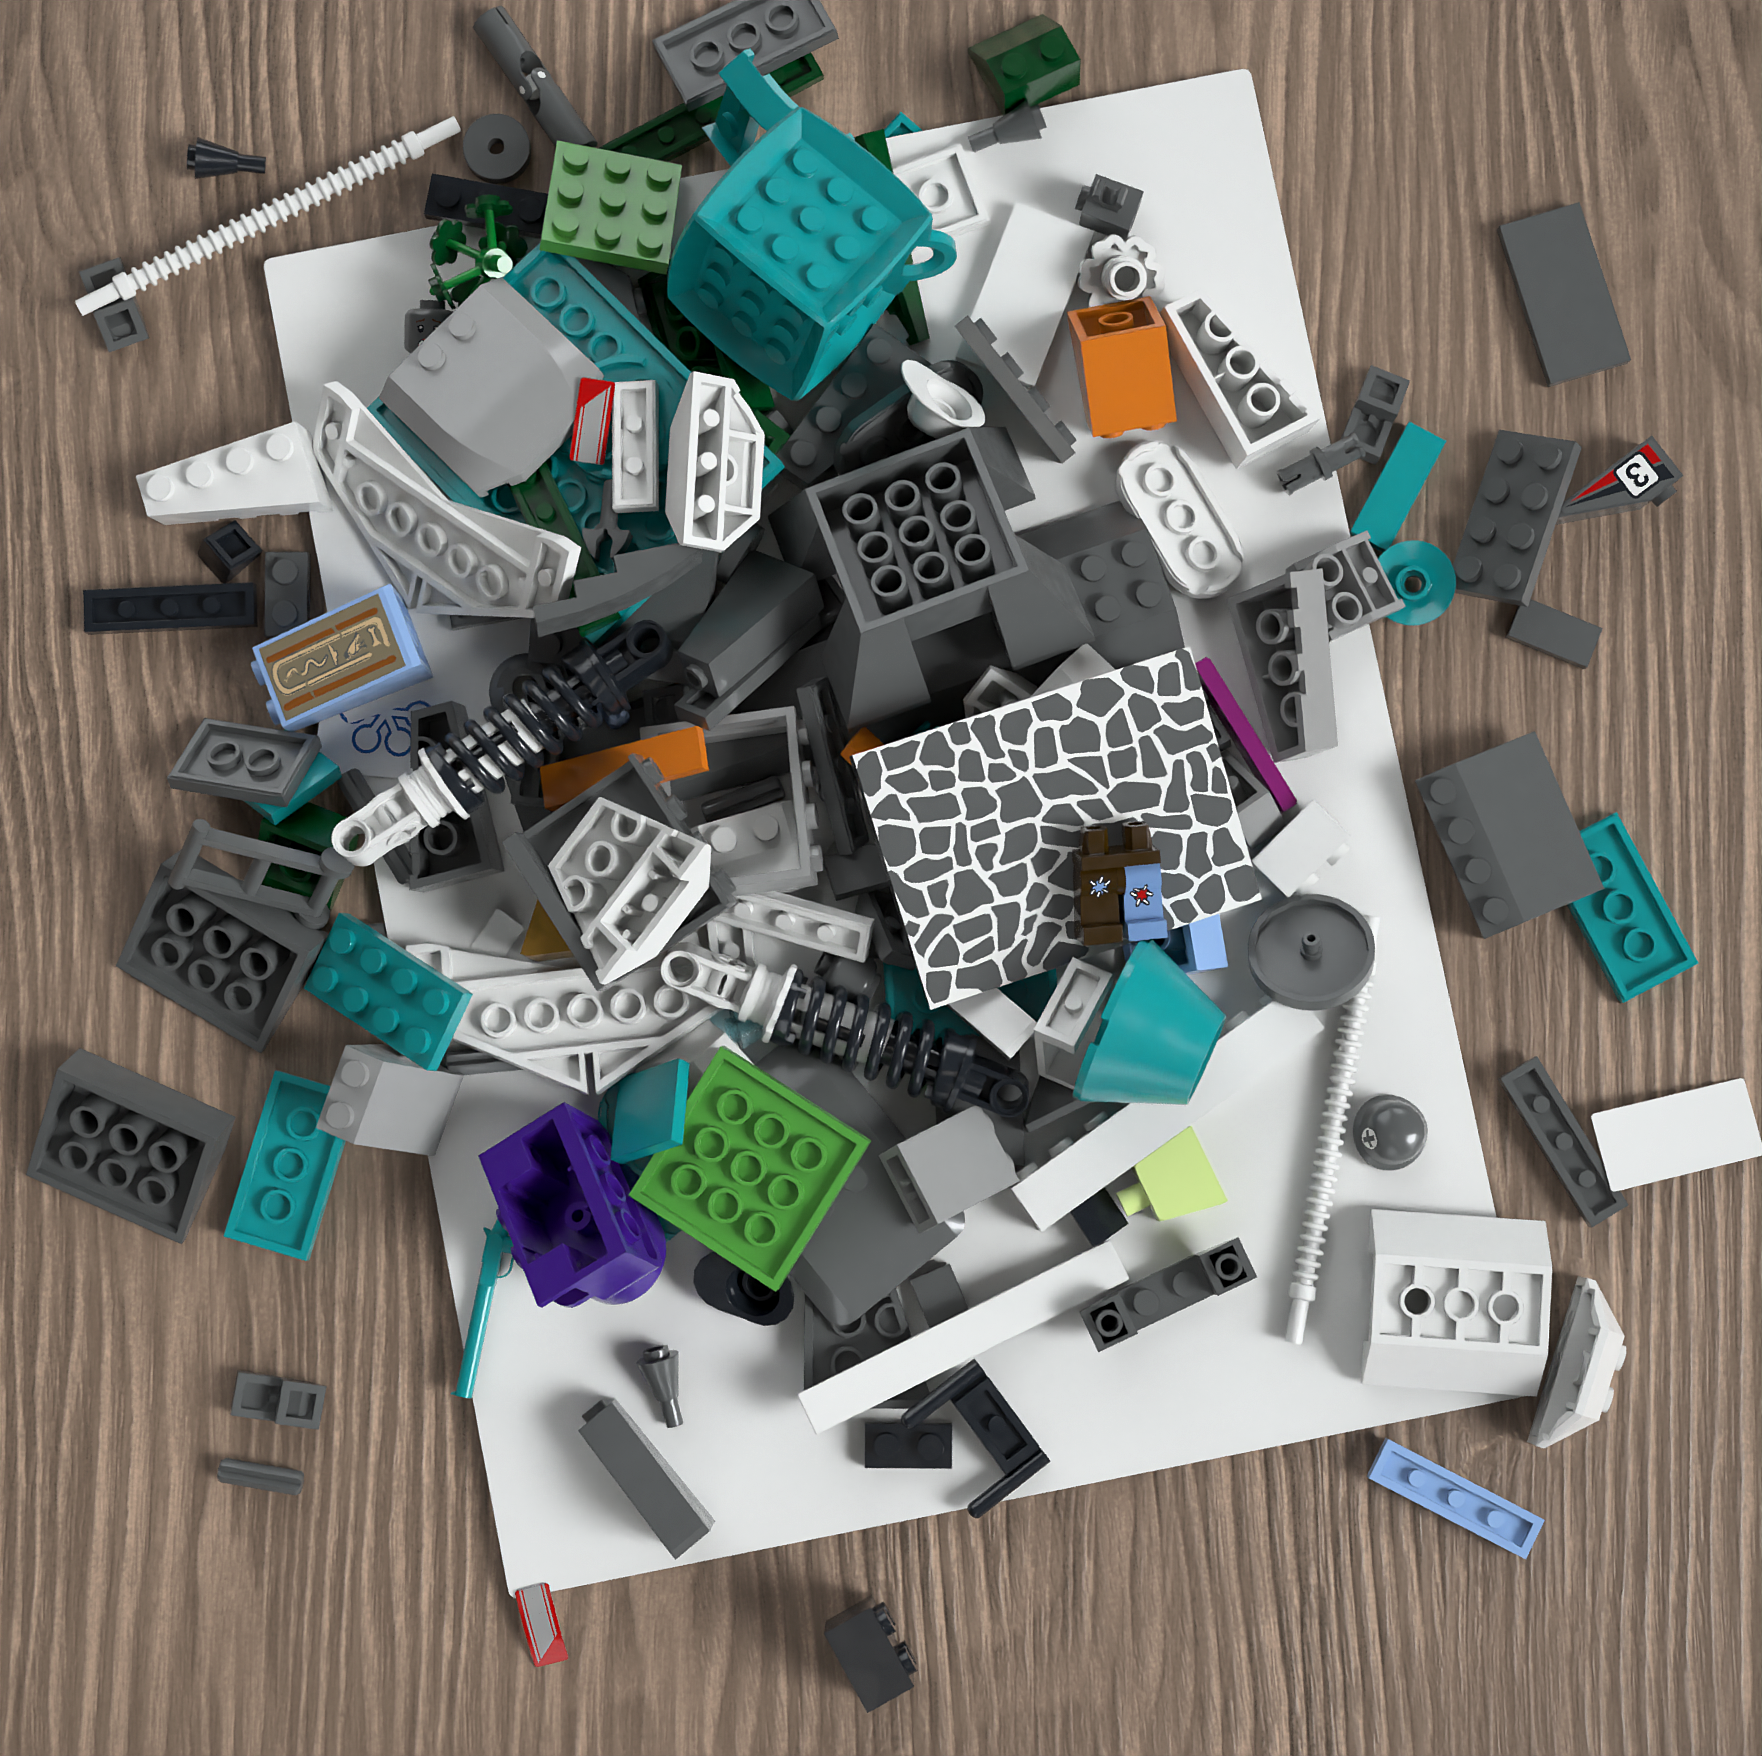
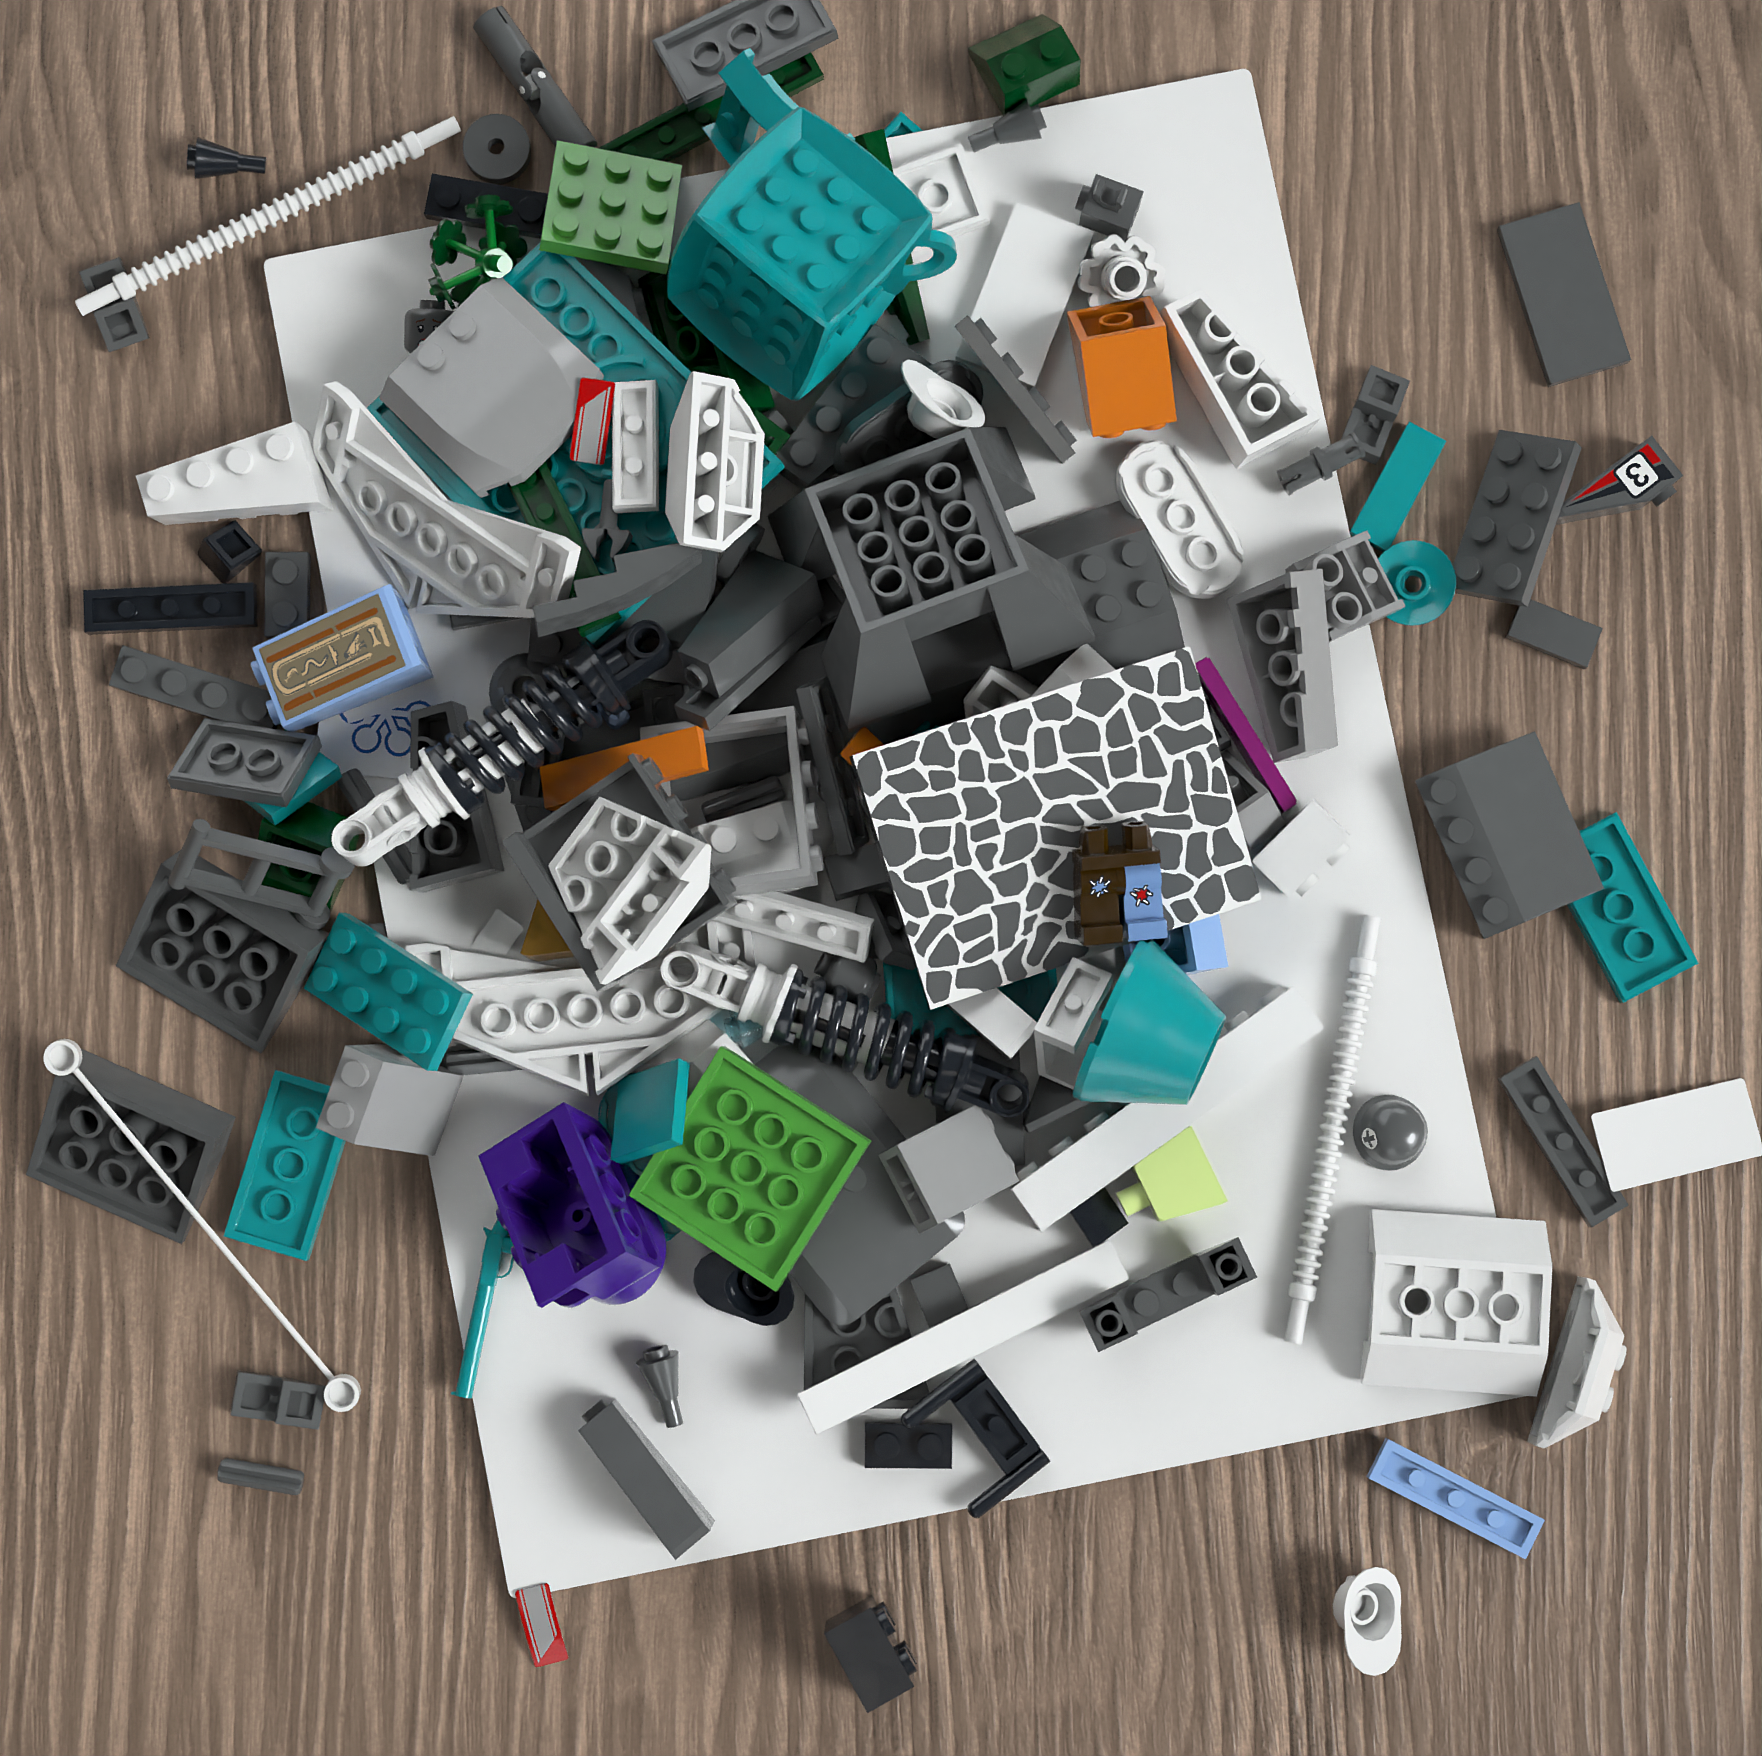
(64, 1058): none -> white piece
(190, 688): none -> dark grey plate
(1311, 952): dark grey piece -> none
(1371, 1619): none -> white piece

